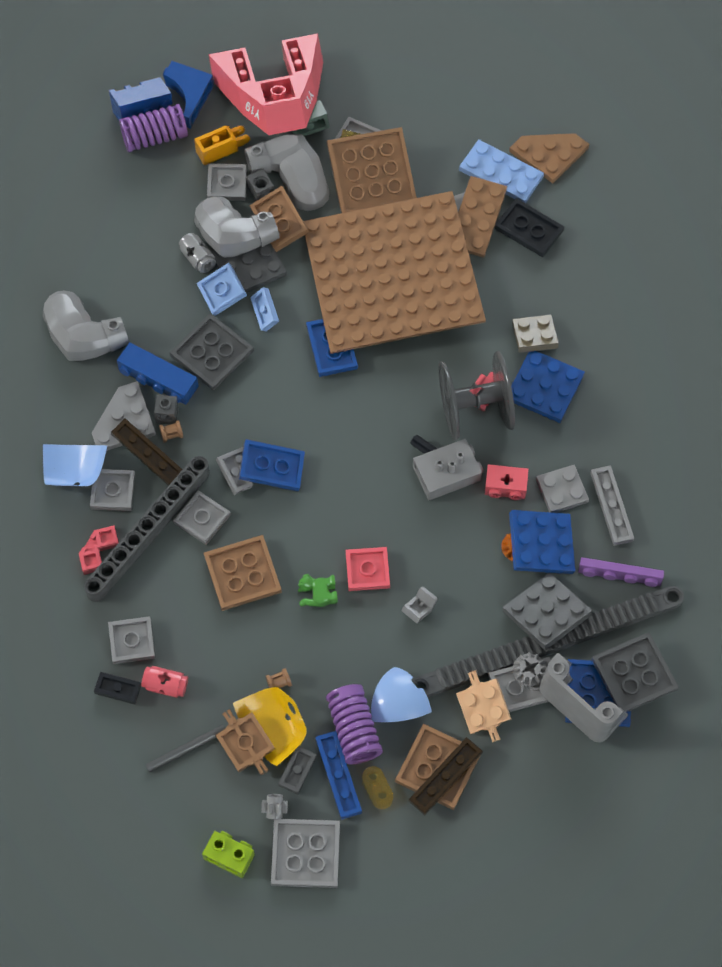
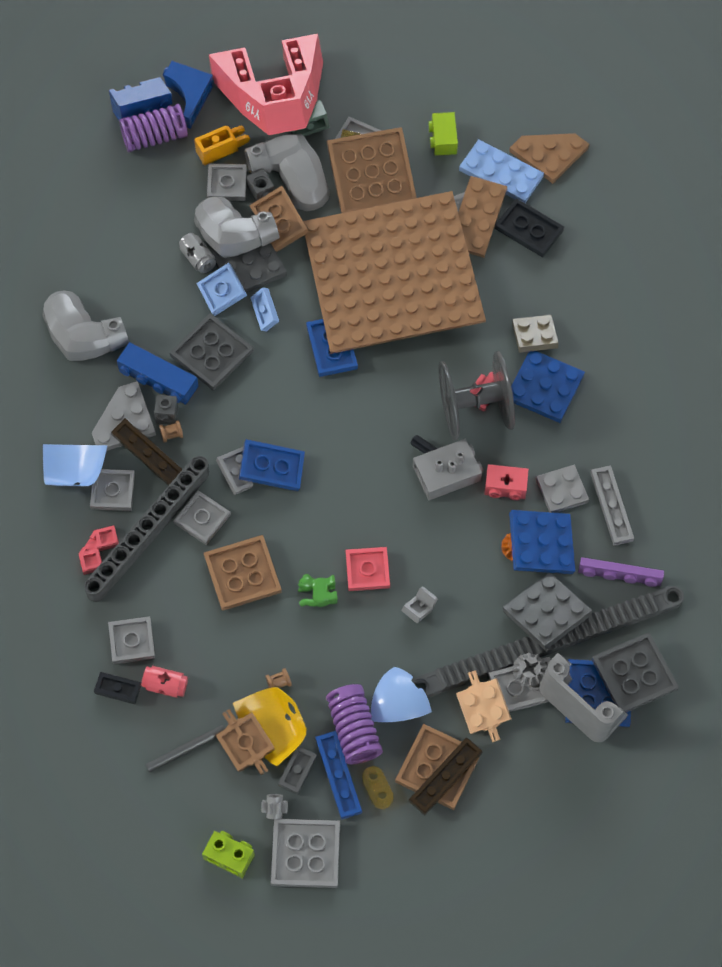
(444, 133): none -> lime brick

